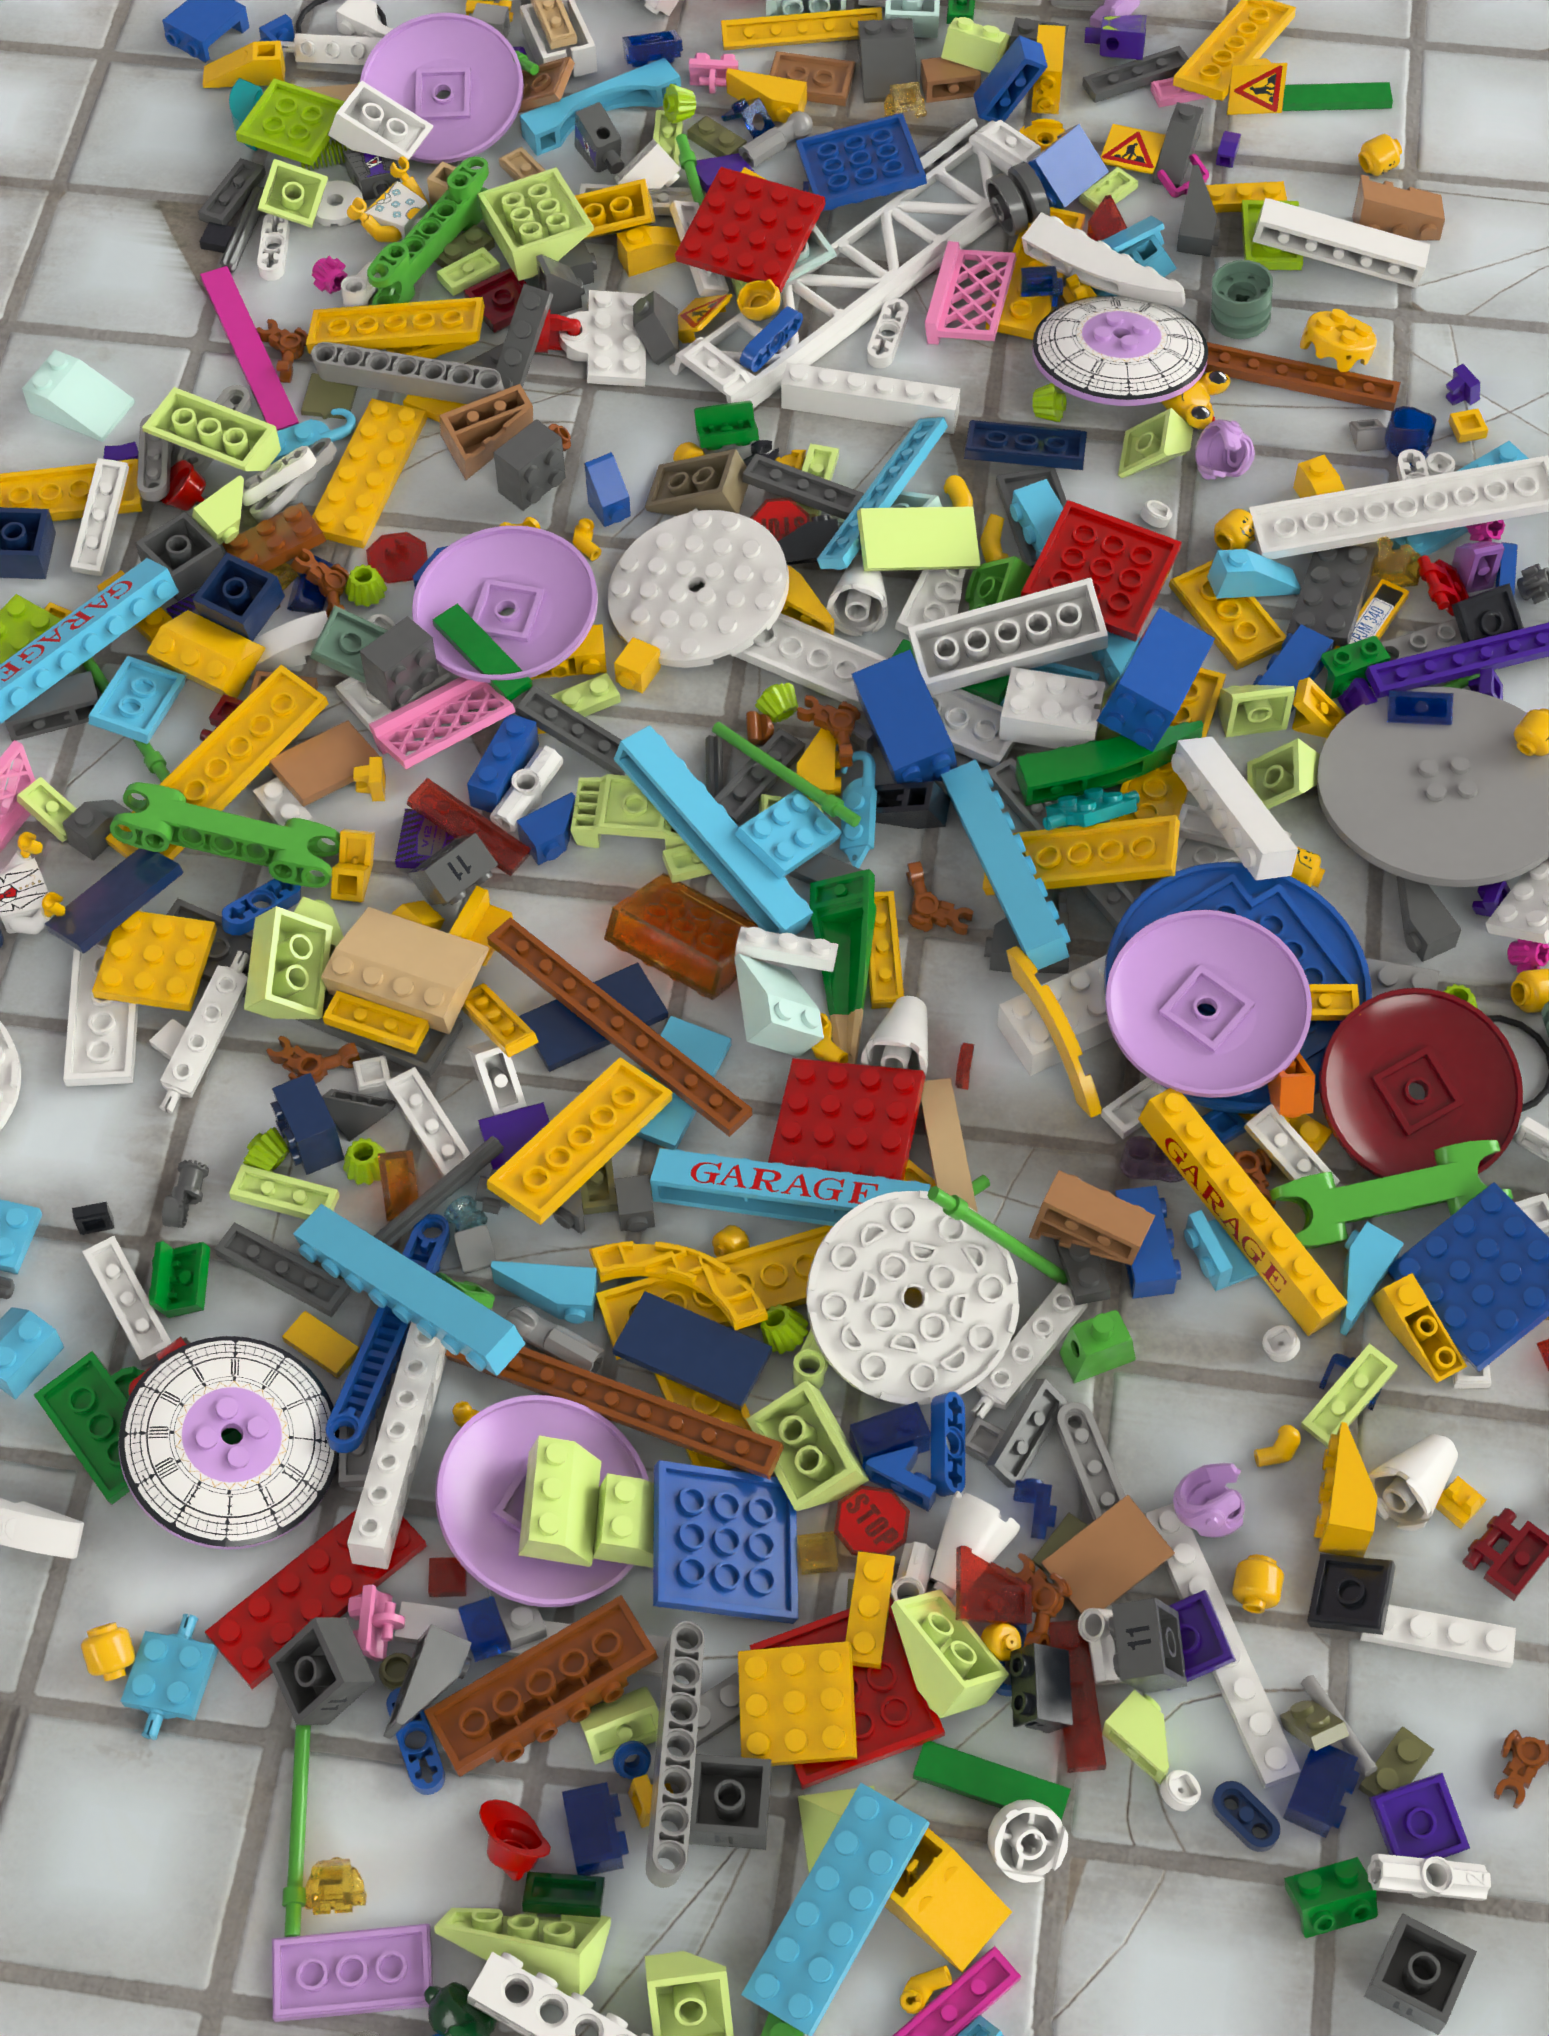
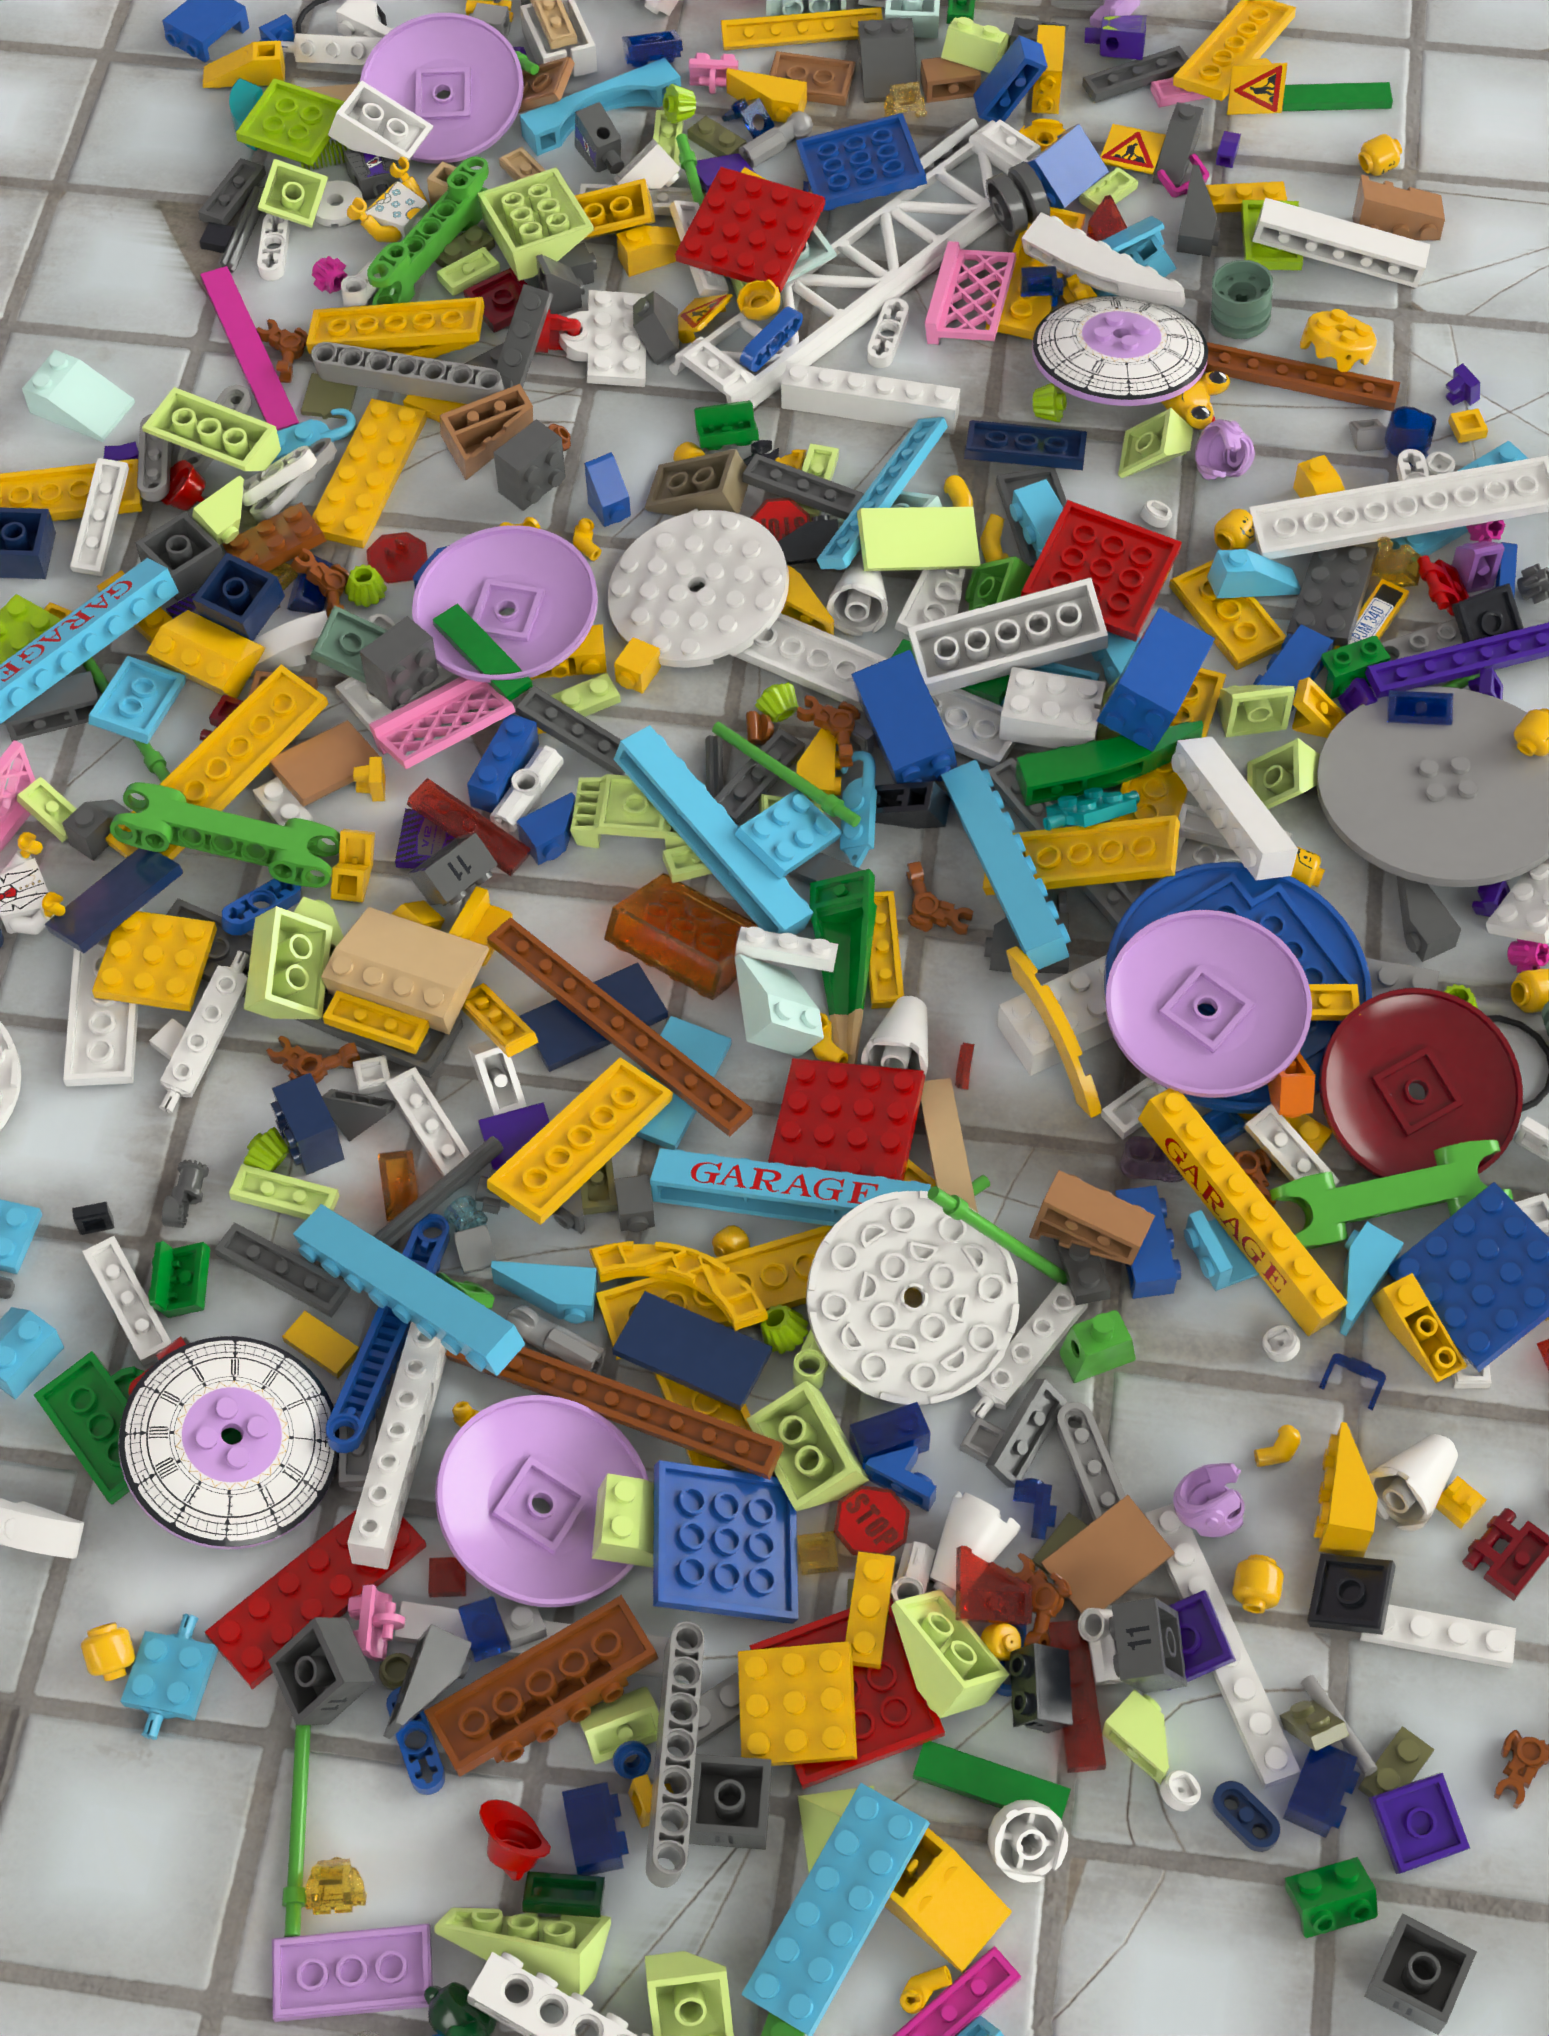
(362, 1161): lime piece -> none
(560, 1502): yellowish green slope -> none
(948, 1422): blue beam -> none
(1349, 1394): yellowish green plate -> none
(1449, 1878): white piece -> none

